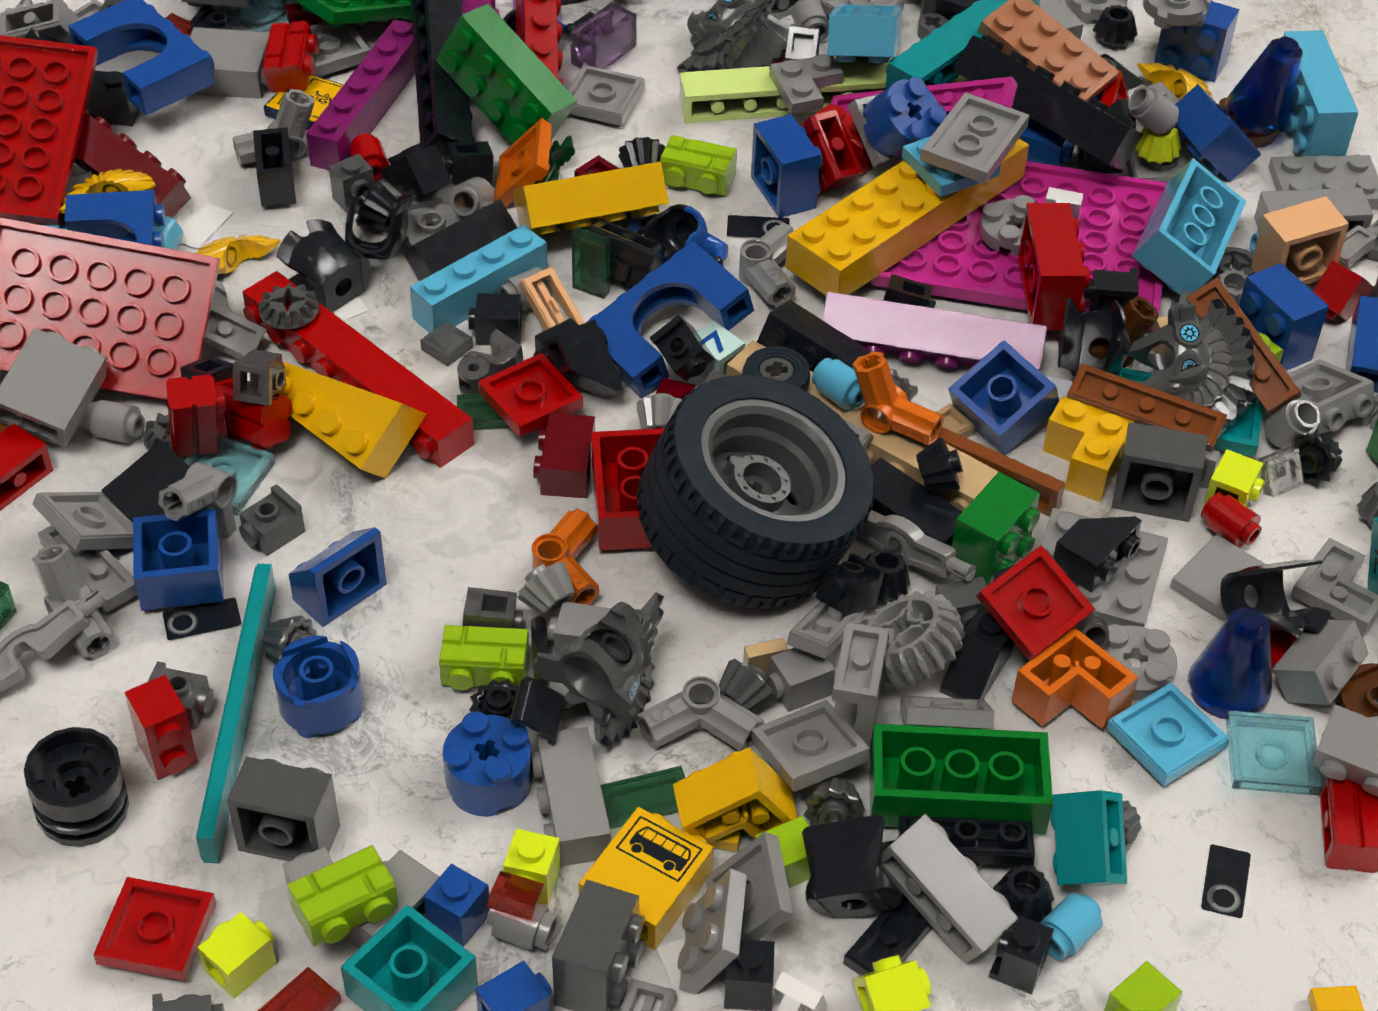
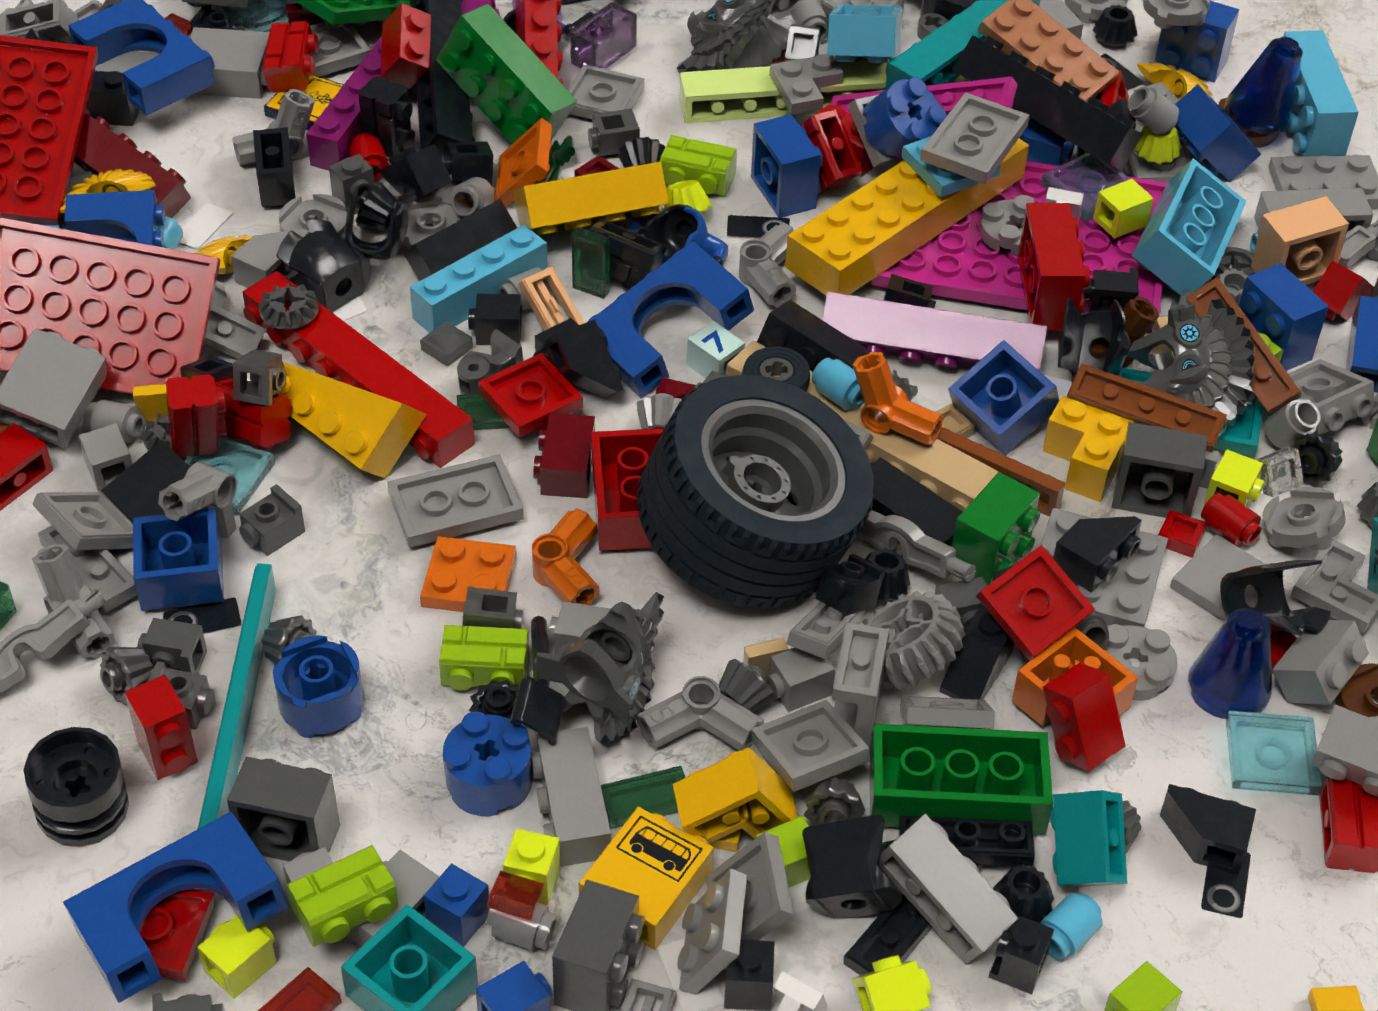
(105, 454): none -> light grey brick
(124, 669): none -> flat silver piece
(151, 400): none -> yellow tile
(174, 643): none -> dark grey brick
(210, 858): none -> blue arch
(258, 258): none -> light grey slope
(323, 207): none -> light grey plate
(340, 576): blue slope -> none
(387, 114): none -> black brick
(405, 45): none -> red brick
(455, 500): none -> light grey plate
(462, 565): none -> orange plate
(547, 588): light grey piece -> none
(612, 130): none -> dark grey brick
(682, 348): black brick -> none
(688, 193): none -> neon yellow piece
(939, 466): black piece -> none
(1084, 176): none -> clear light blue tile
(1084, 716): none -> red brick
(1123, 208): none -> neon yellow brick
(1167, 733): medium azure plate -> none
(1182, 533): none -> red tile
(1208, 827): none -> black slope
(1288, 527): none -> light grey plate

